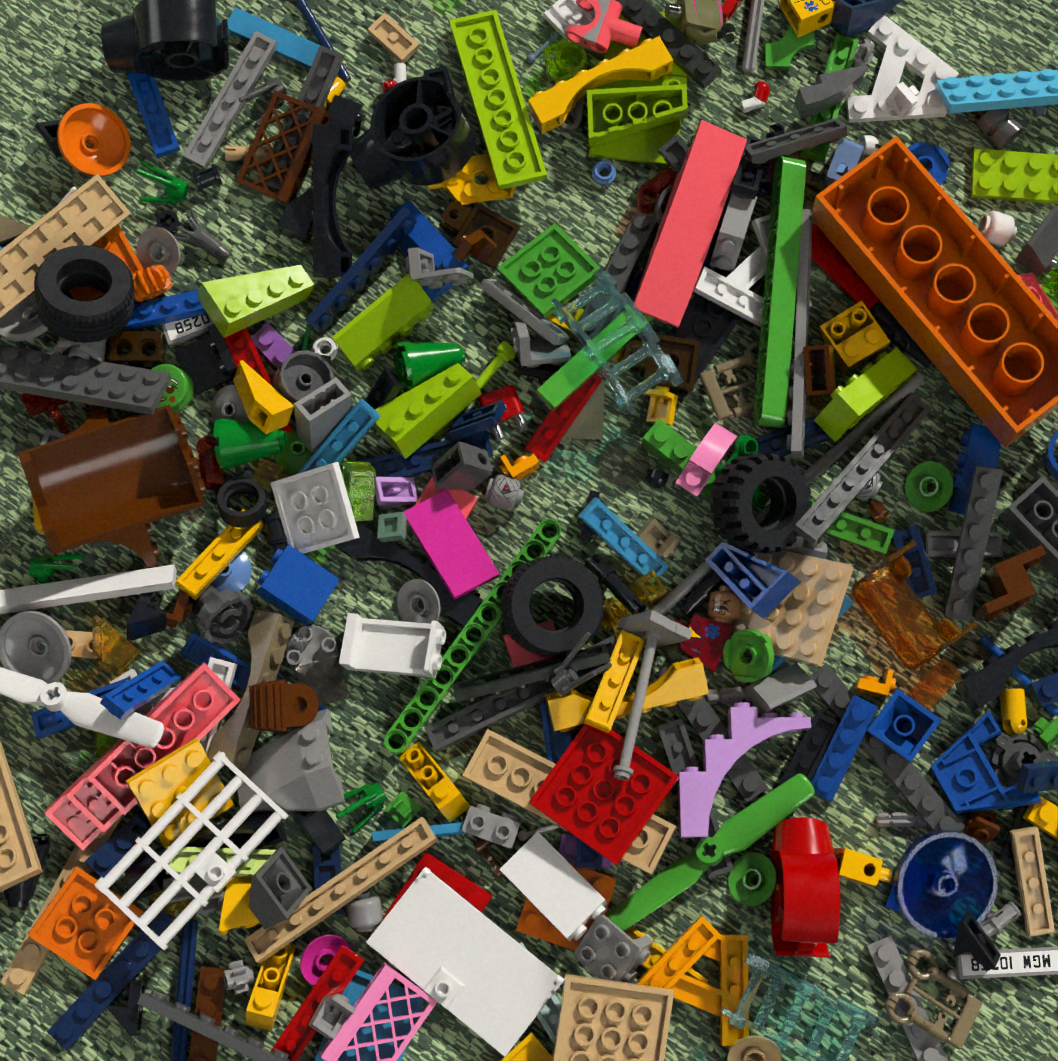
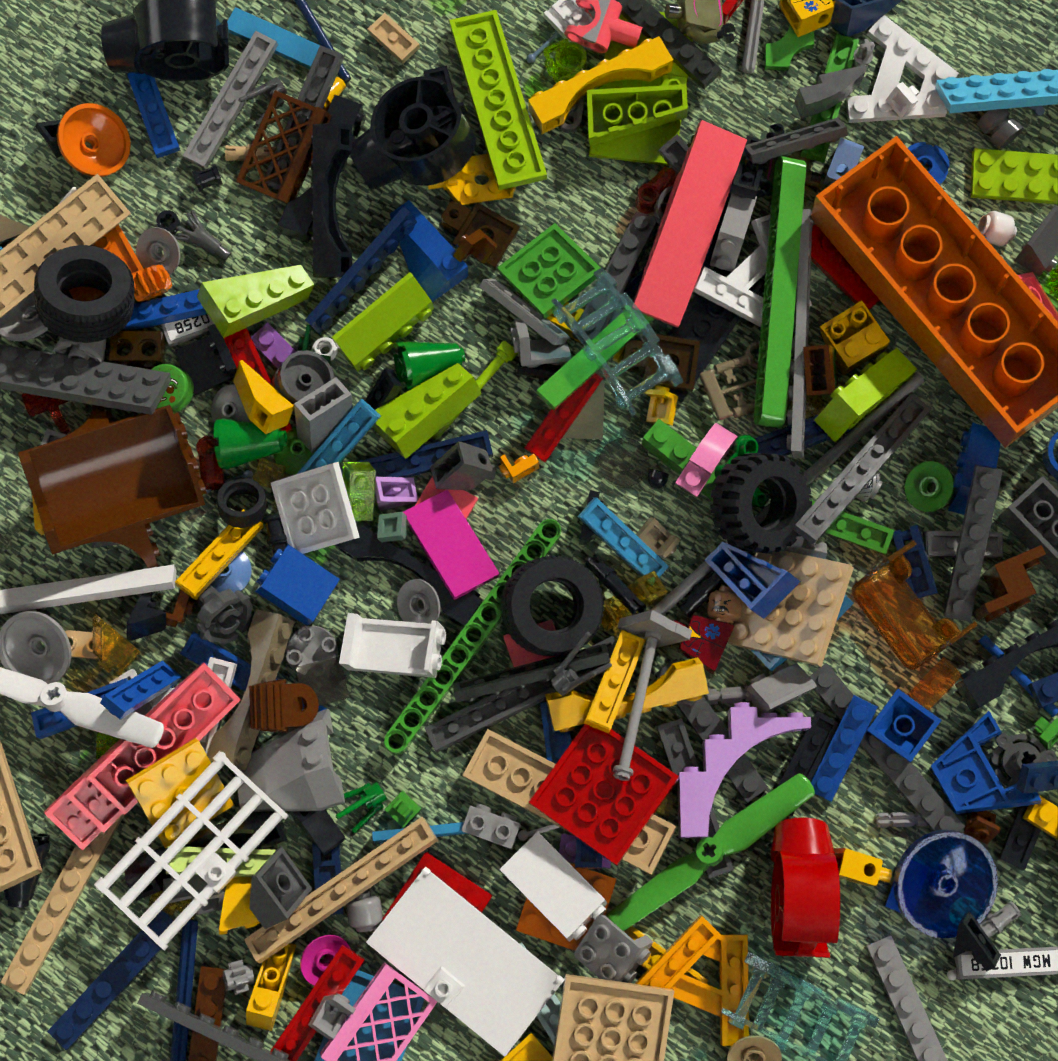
(45, 566): green plant -> none
(83, 924): orange plate -> none
(117, 846): dark blue plate -> none
(130, 1016): black slope -> none
(174, 187): green plant -> none
(399, 76): white arm -> none
(422, 270): light grey bracket -> none
(434, 782): yellow slope -> none
(477, 420): dark blue plate -> none
(480, 846): reddish brown piece -> none
(504, 492): light grey head -> none
(513, 407): red piece -> none
(606, 166): medium blue plate -> none
(742, 879): bright green dish -> none
(759, 97): arm -> none
(762, 652): bright green plate -> none
(869, 144): white hinge -> none
(870, 685): light orange bracket -> none
(878, 512): reddish brown plate -> none
(899, 336): black piece -> none
(964, 1020): dark tan piece -> none
(1013, 711): yellow piece -> none
(1032, 881): tan tile -> none

